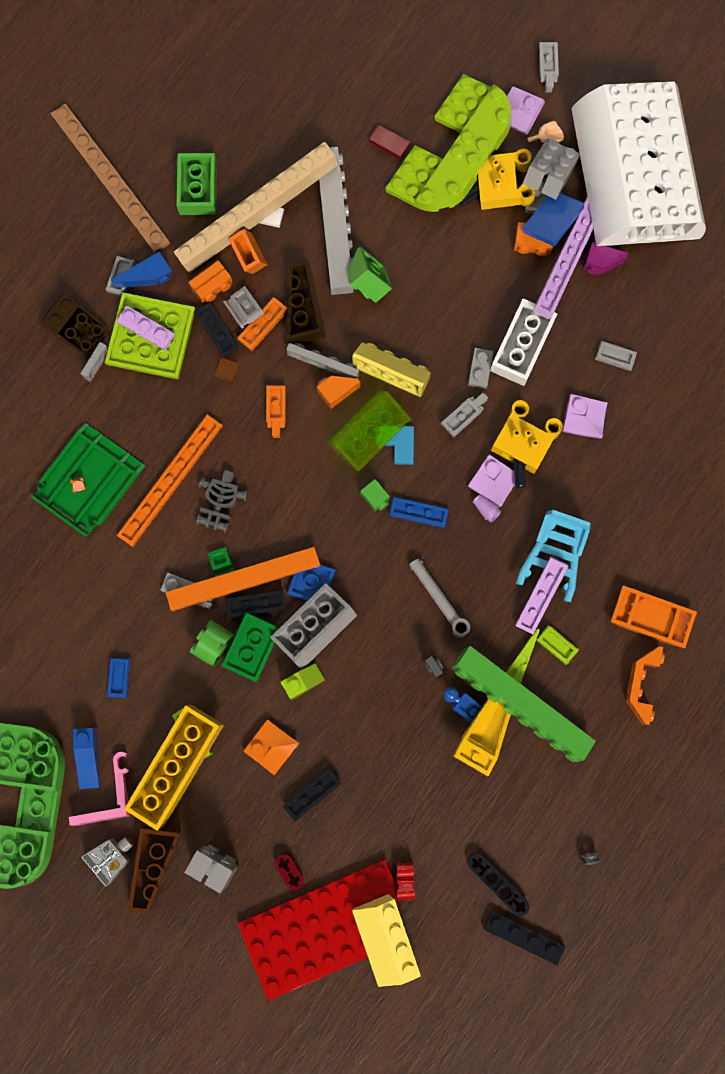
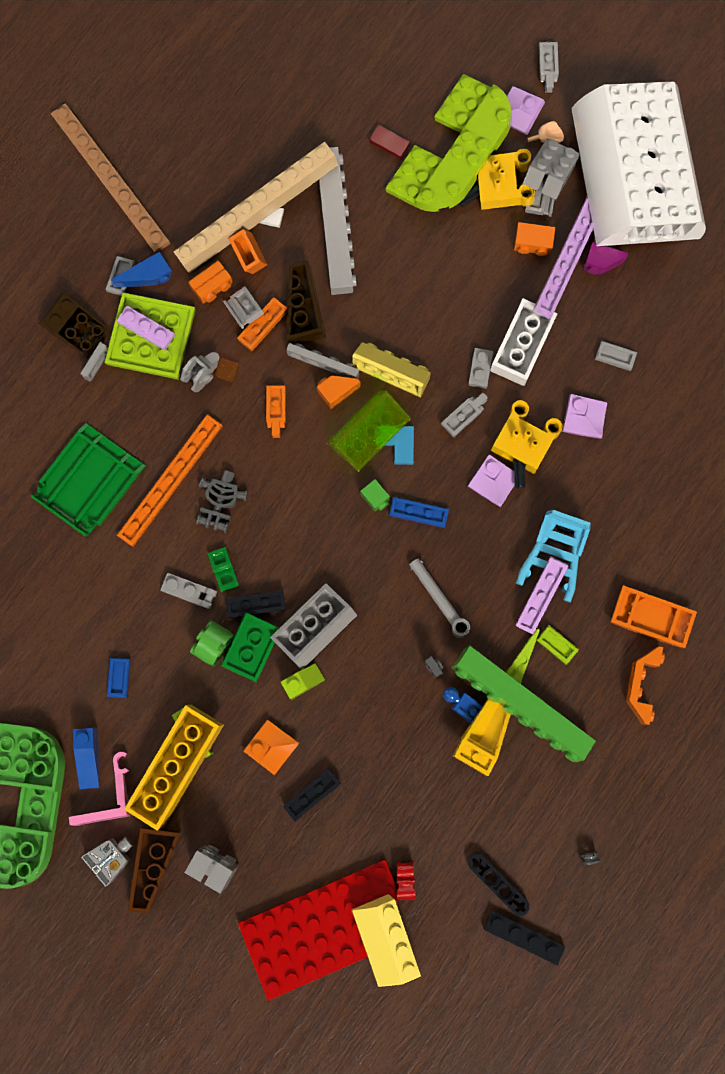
(77, 484): piece -> none
(197, 184): bright green brick -> none
(200, 370): none -> light grey hinge
(216, 331): black plate -> none
(242, 579): orange tile -> none
(285, 874): dark red beam -> none
(308, 582): blue tile -> none
(368, 275): bright green slope -> none
(487, 508): lavender cone -> none
(553, 219): blue tile -> none

